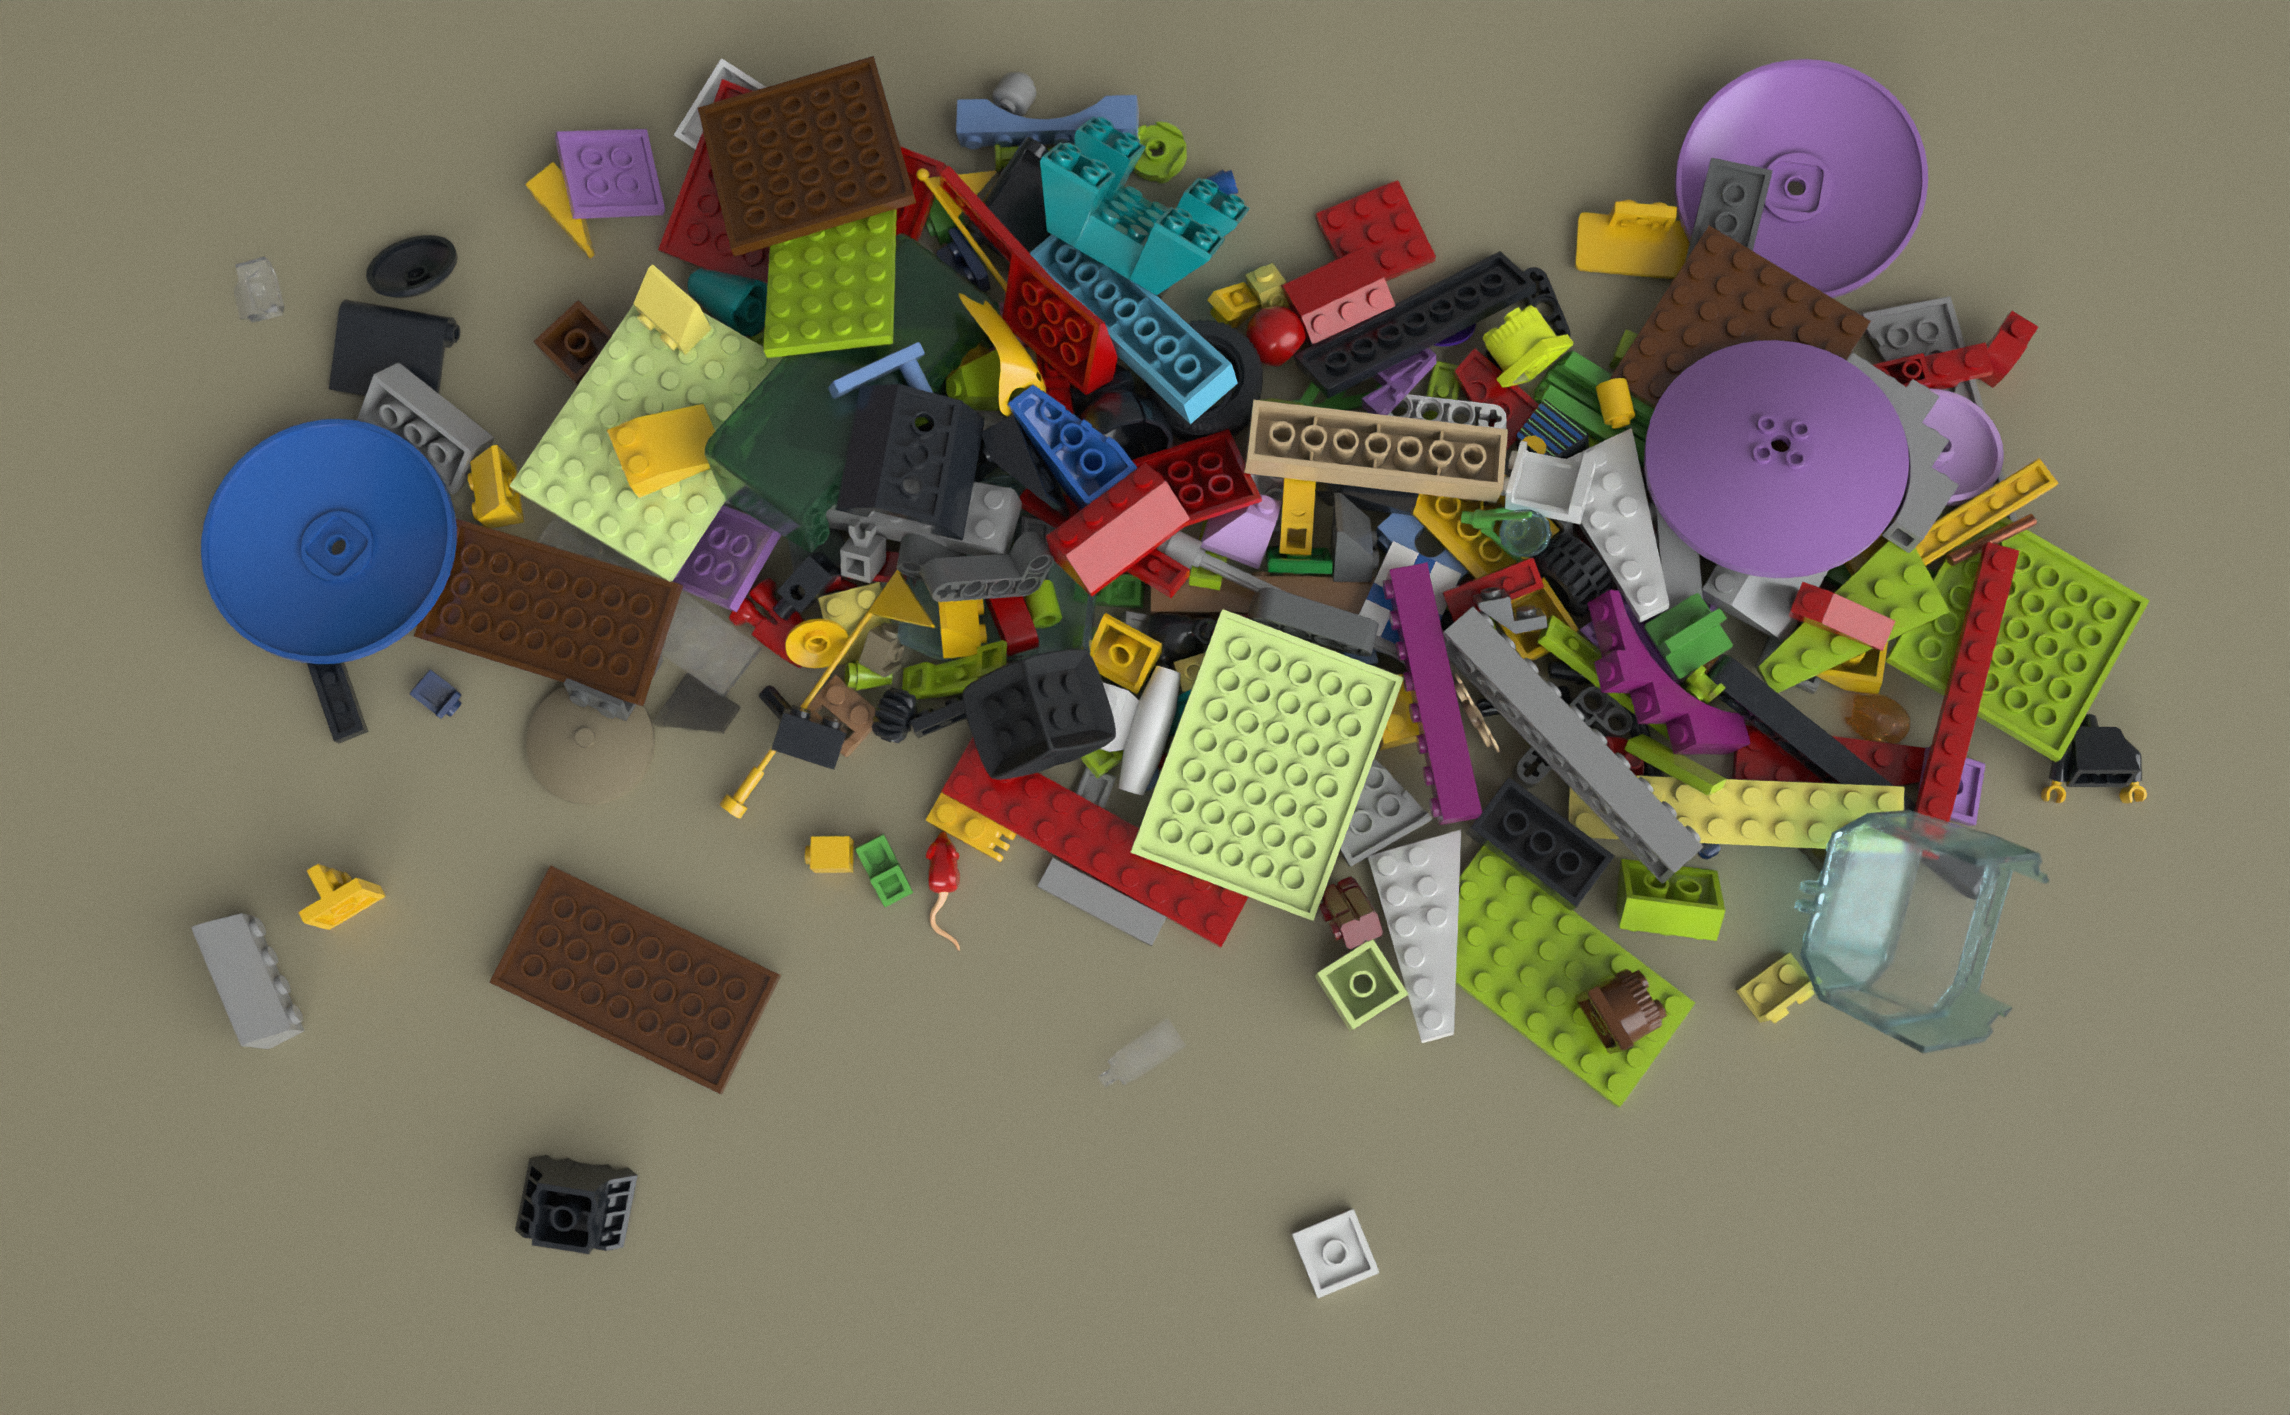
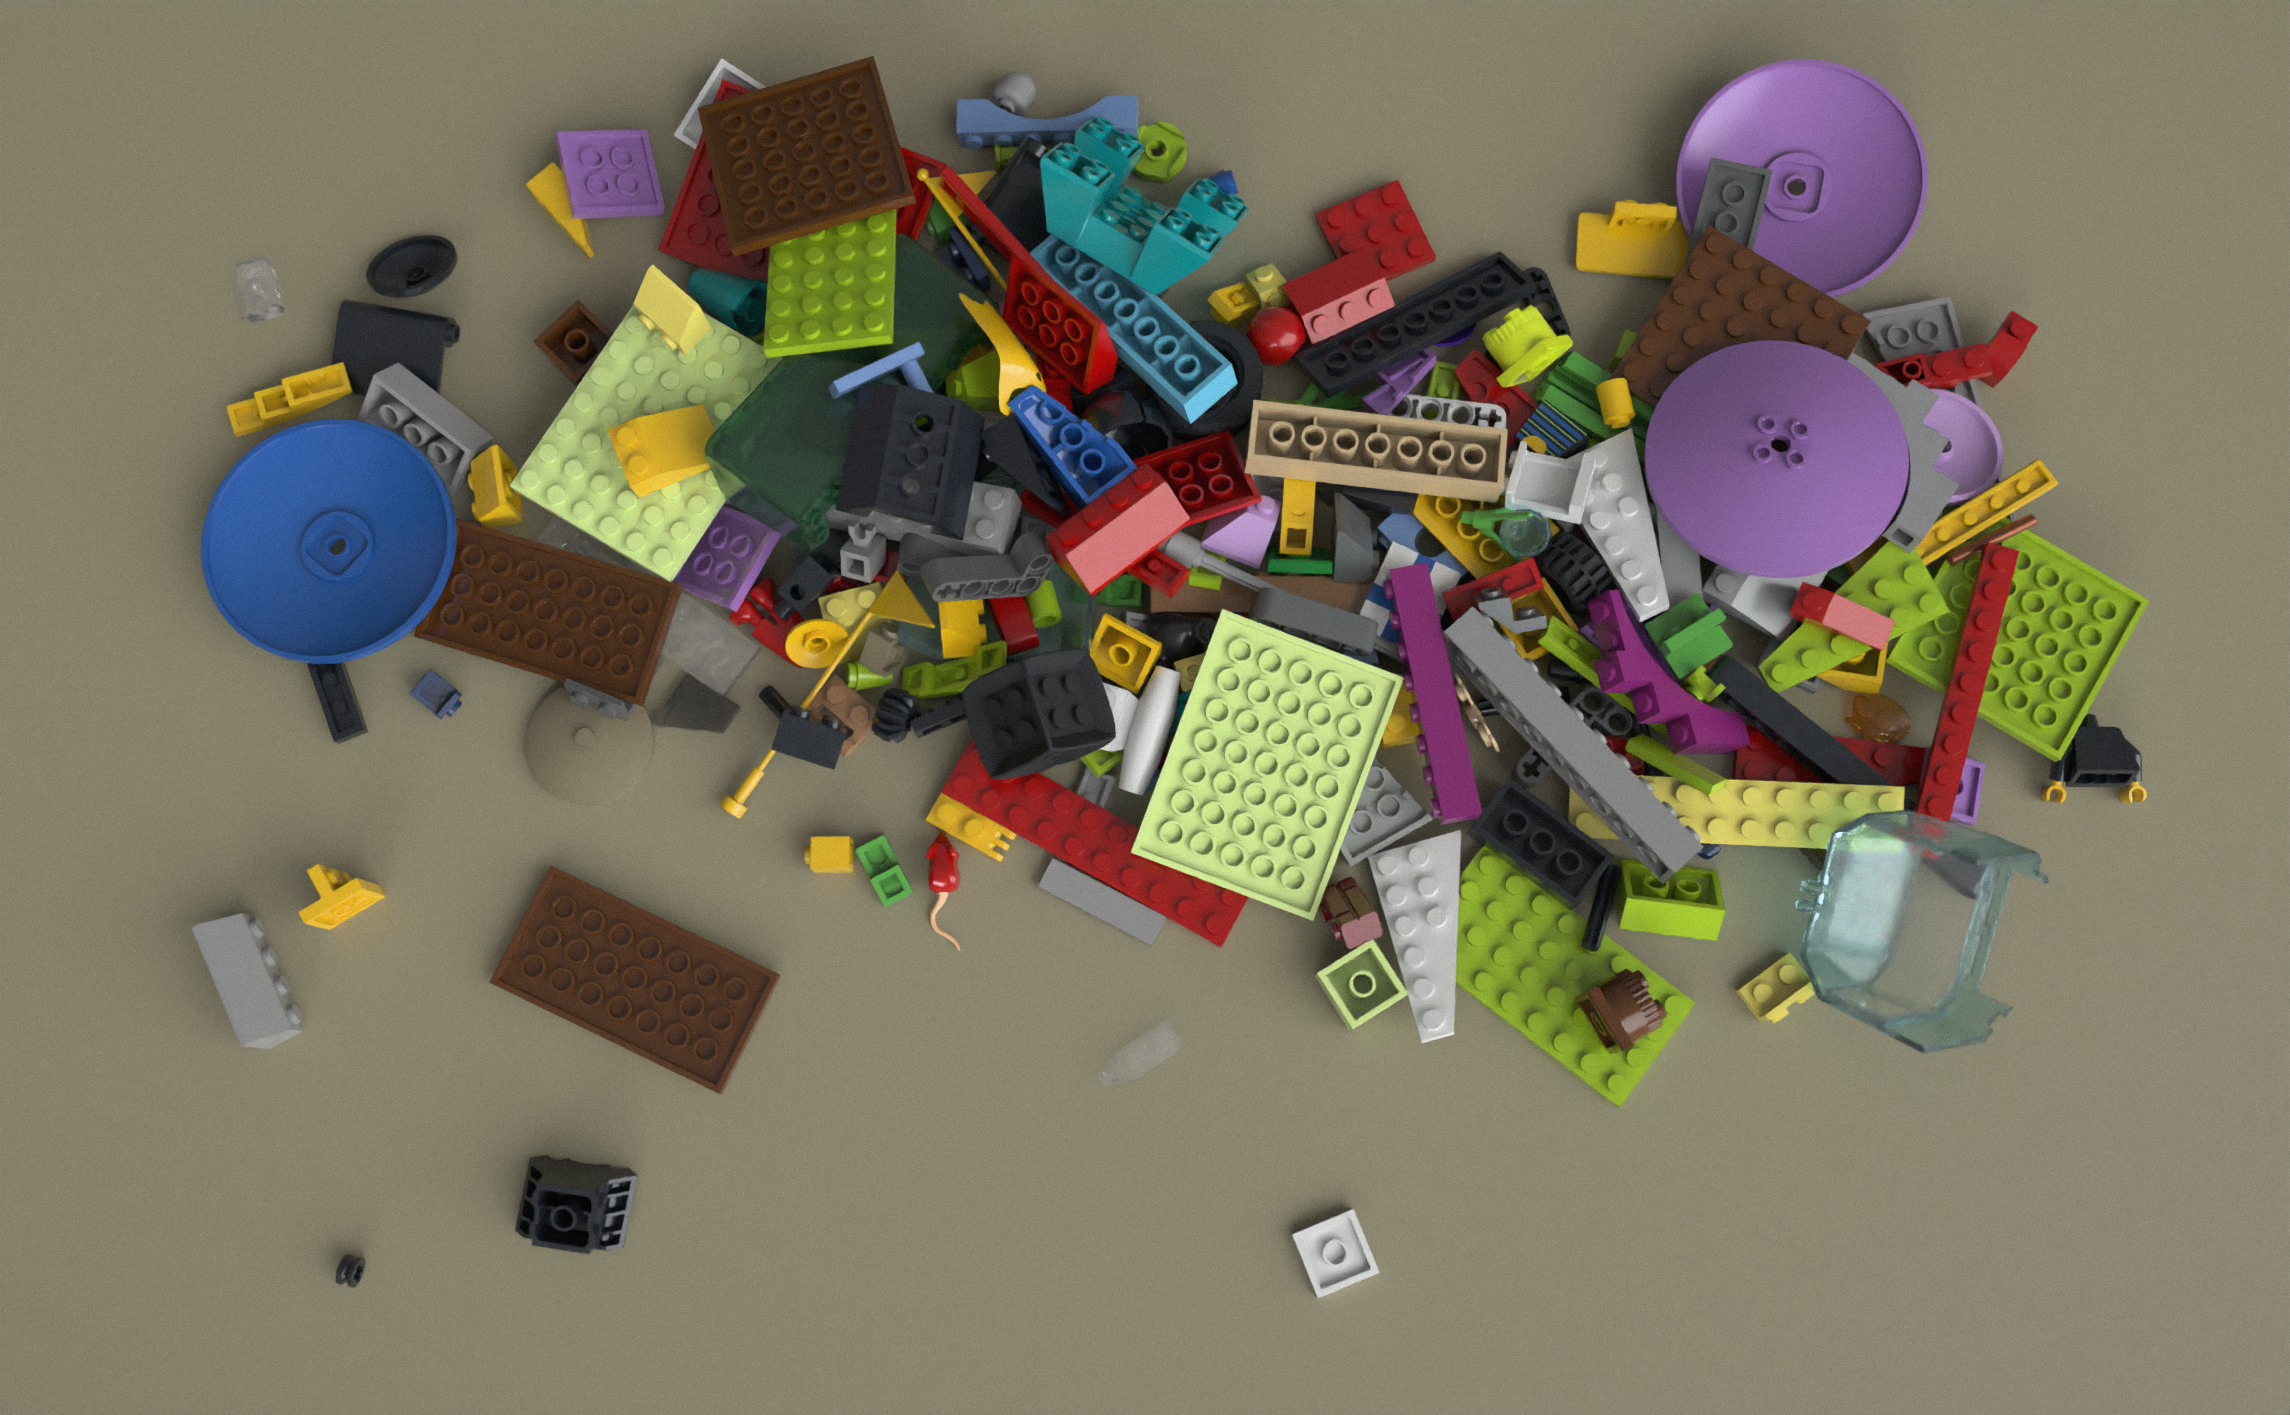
(290, 400): none -> yellow slope
(350, 1271): none -> black bush
(1601, 908): none -> black axle

